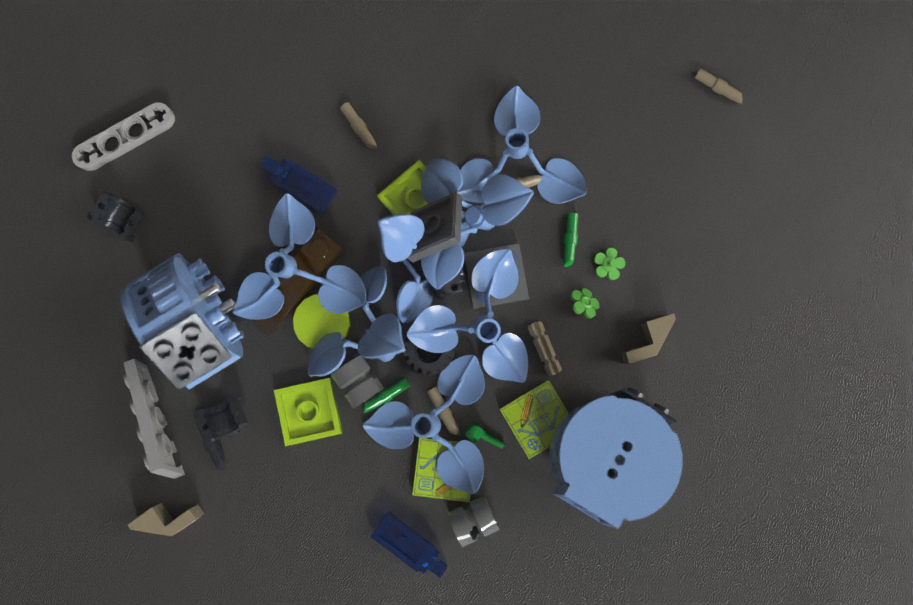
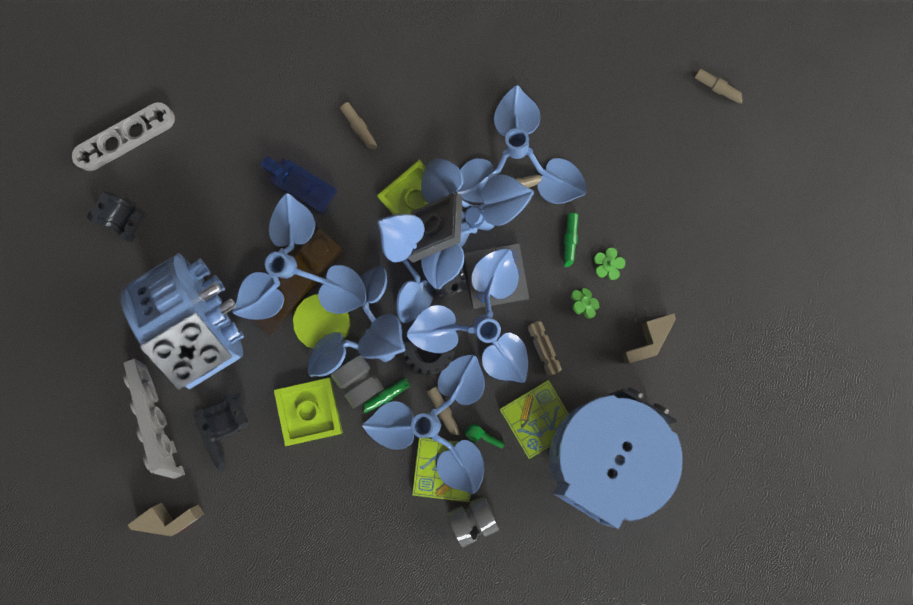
(408, 545): clear blue hinge -> none

